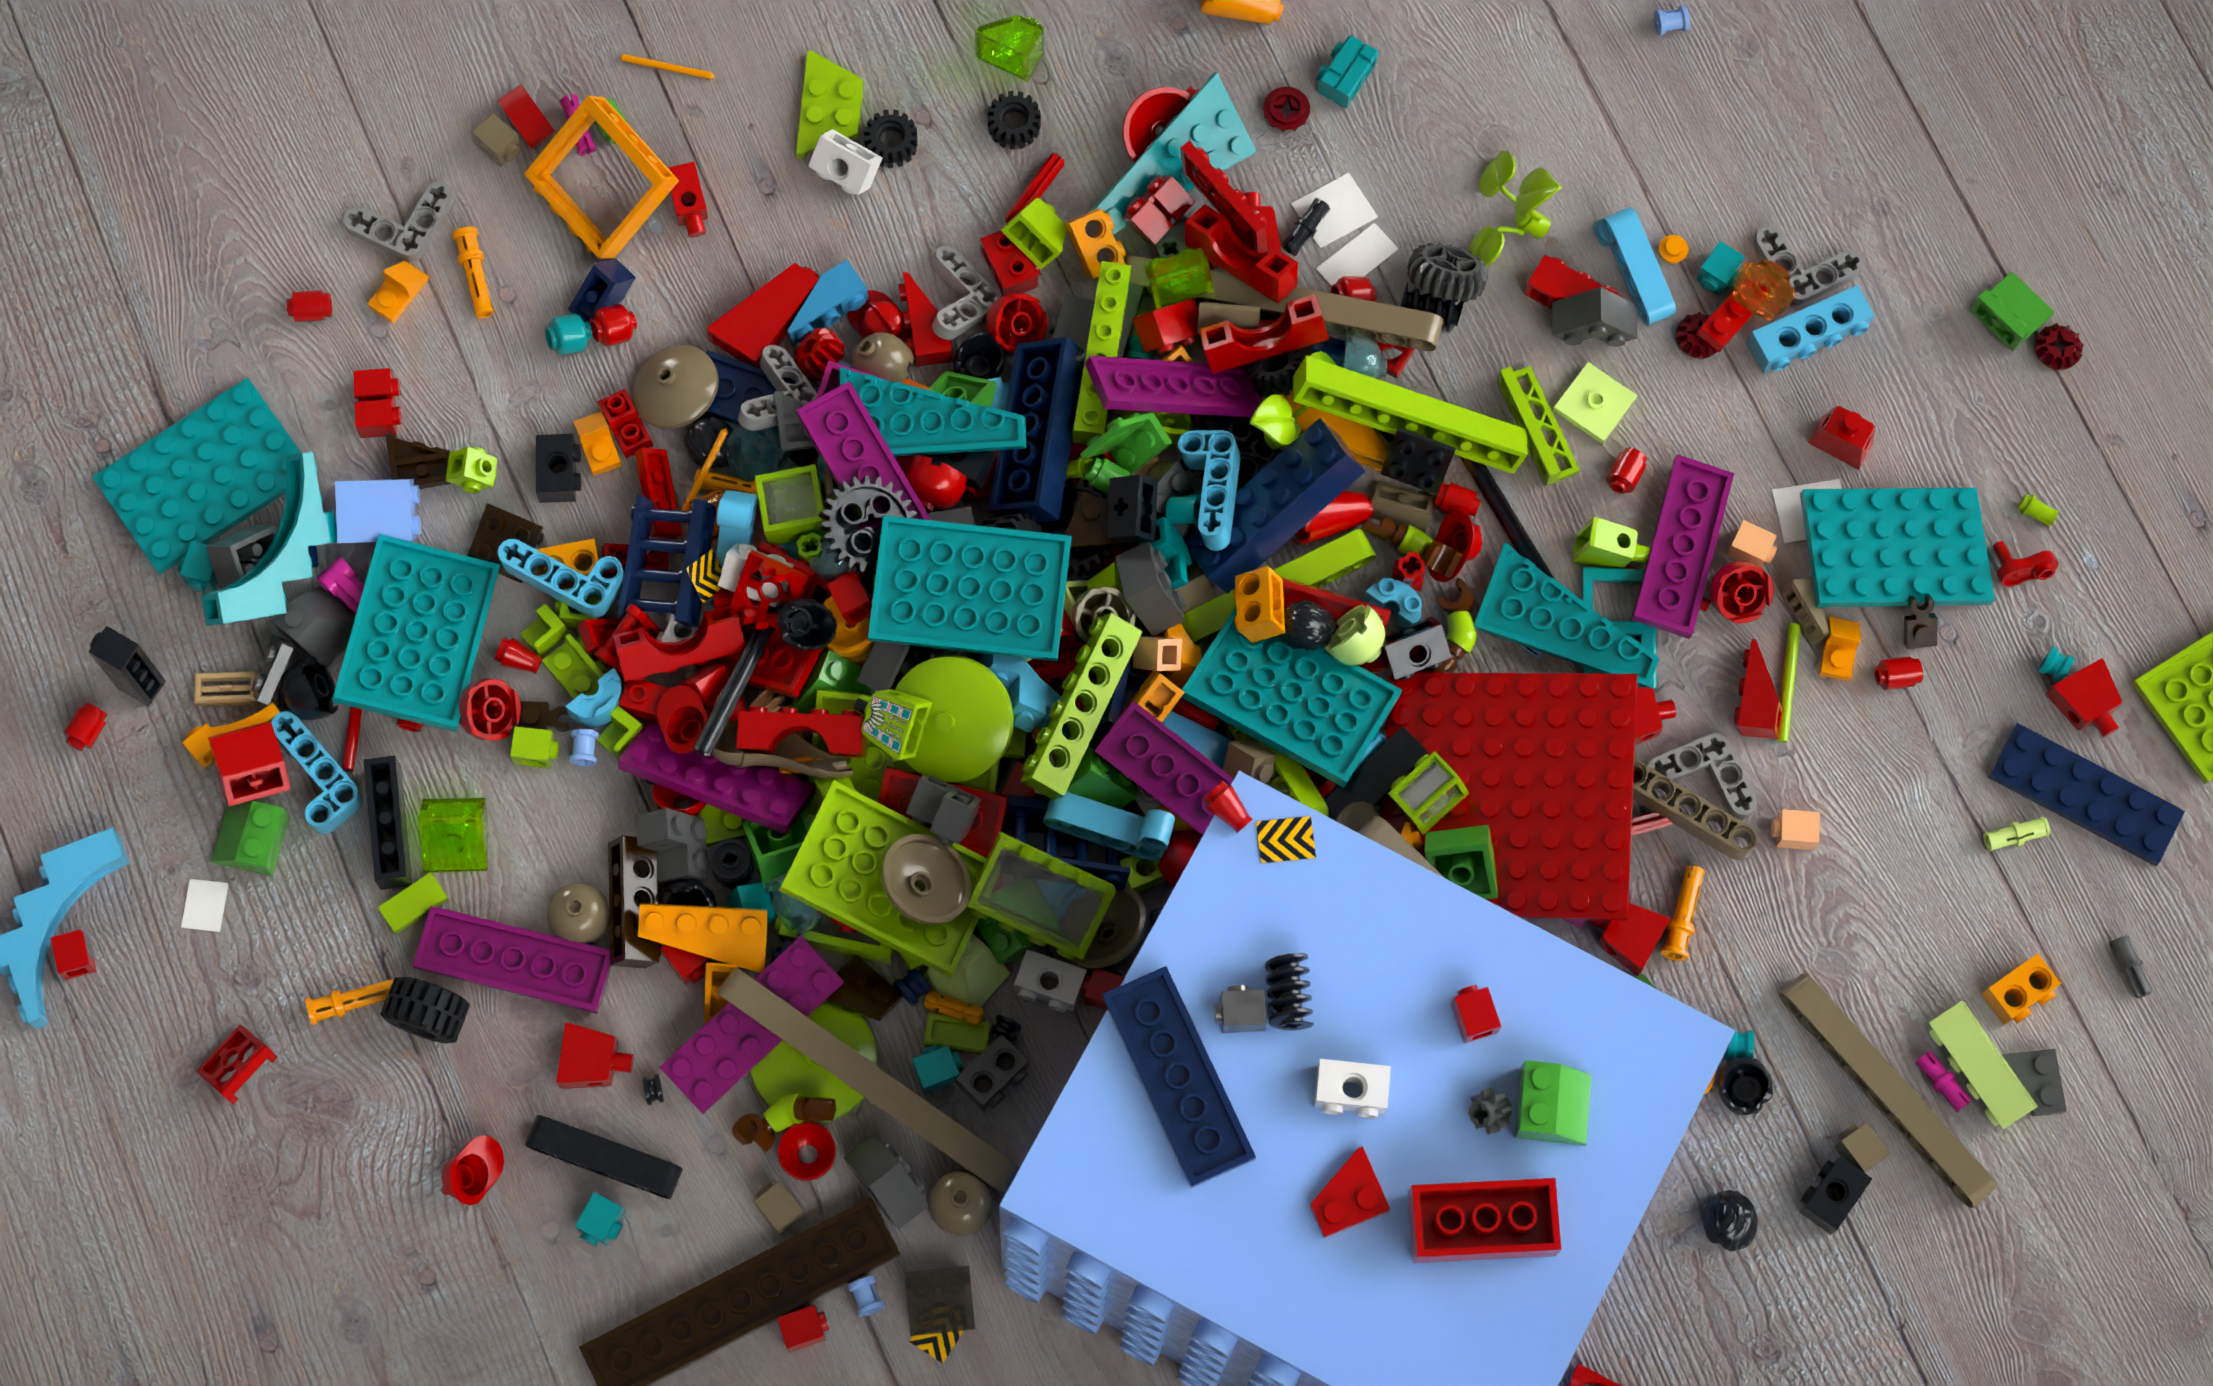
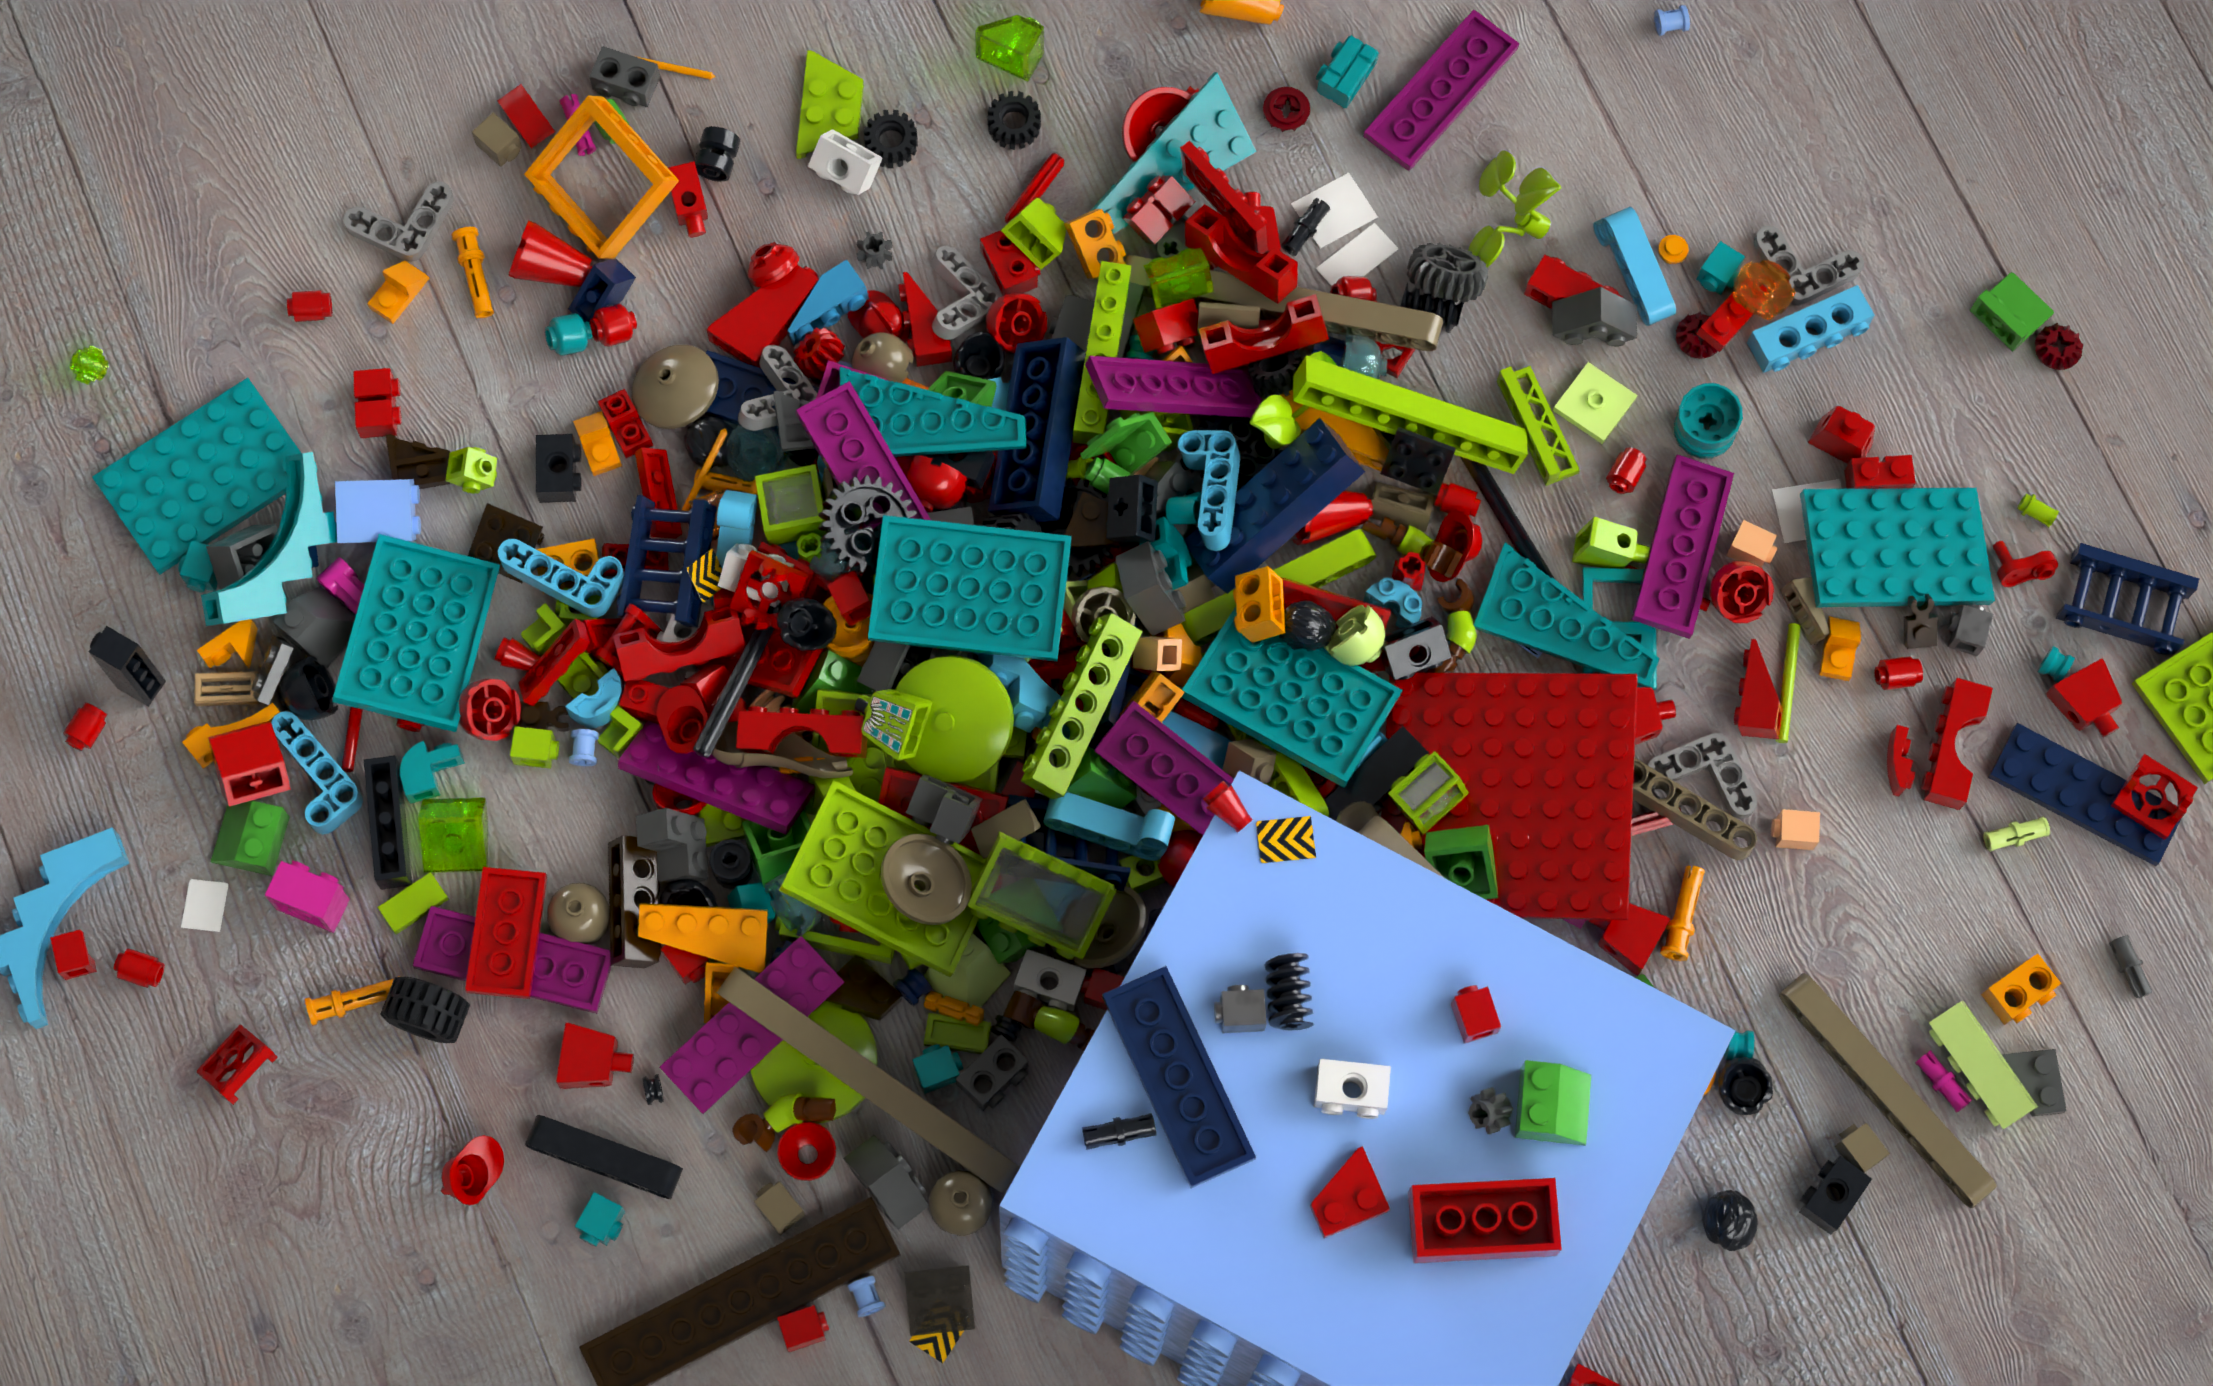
(89, 364): none -> clear neon green gear
(139, 968): none -> red brick
(238, 638): none -> light orange slope
(307, 895): none -> dark pink brick
(419, 769): none -> teal brick
(506, 933): none -> red plate
(548, 259): none -> red cone
(554, 662): none -> red plate
(628, 70): none -> dark grey brick
(716, 153): none -> black wheel
(771, 263): none -> red piece
(881, 246): none -> dark grey gear
(1014, 821): none -> dark tan slope
(1050, 1021): none -> piece
(1119, 1131): none -> black pin
(1441, 90): none -> magenta plate
(1713, 405): none -> teal wheel
(1891, 473): none -> red piece
(1899, 767): none -> red slope
(1948, 778): none -> red arch
(1970, 629): none -> flat silver brick
(2125, 804): none -> red piece
(2147, 577): none -> dark blue fence

